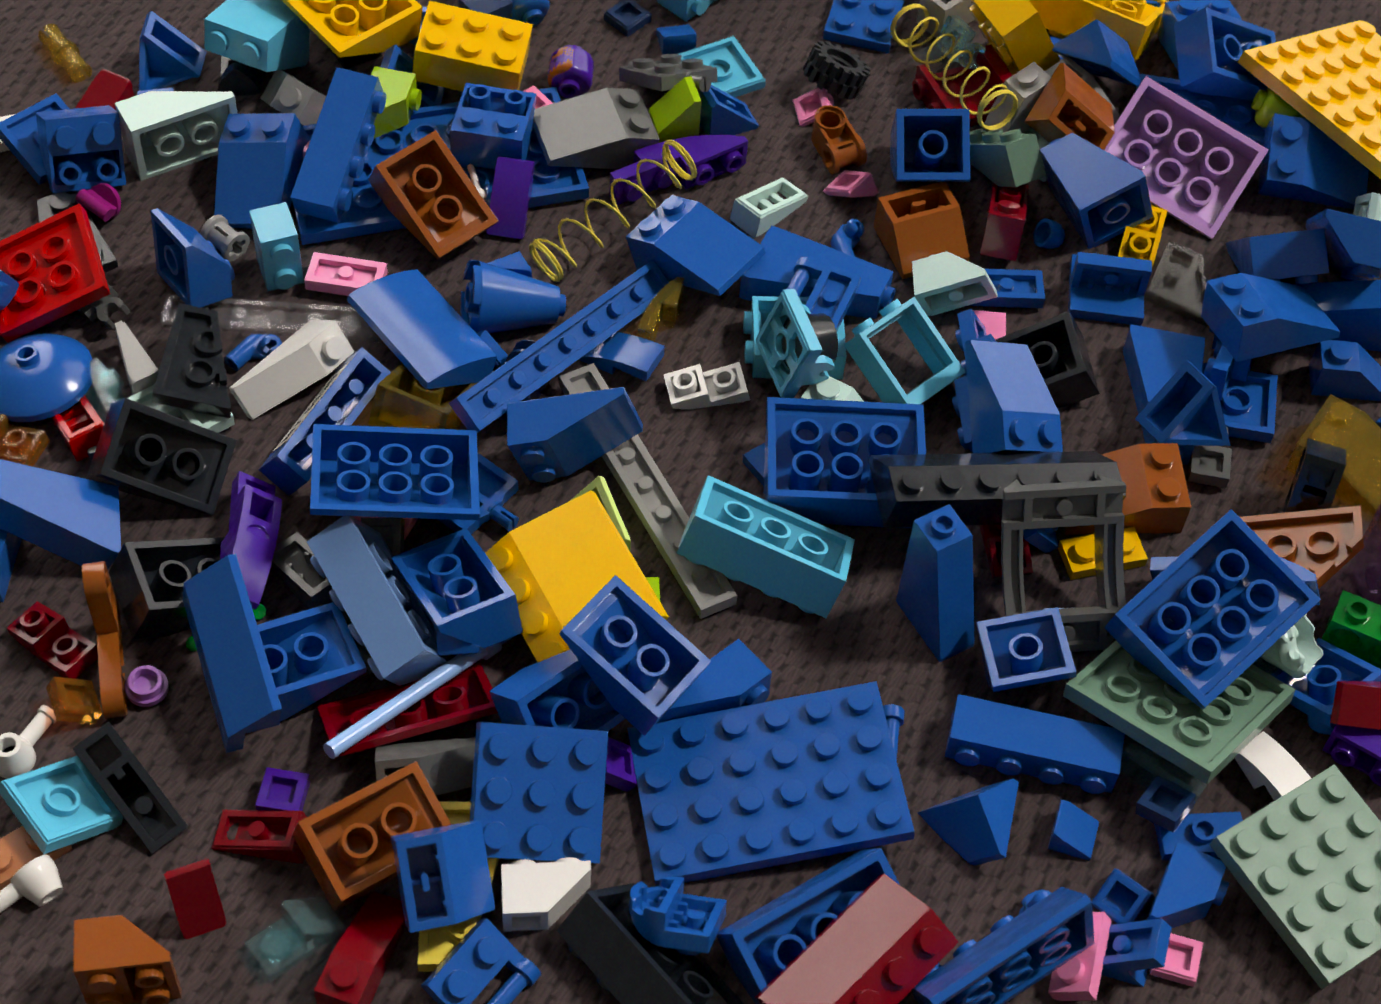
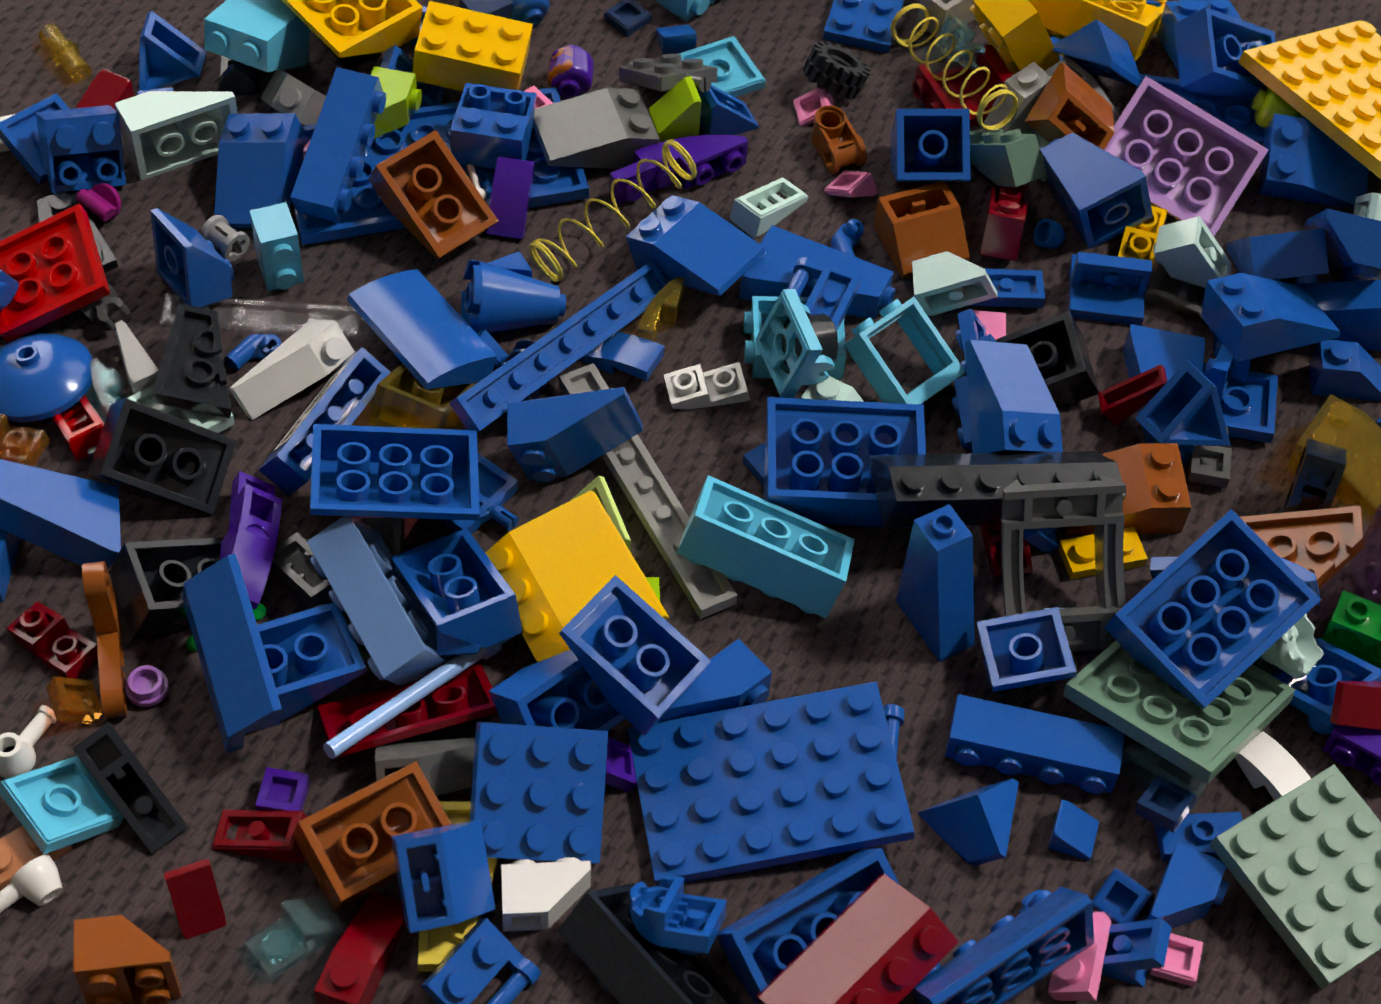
(341, 274): bright pink plate -> none
(1130, 395): none -> dark red piece
(1190, 252): none -> light aqua slope

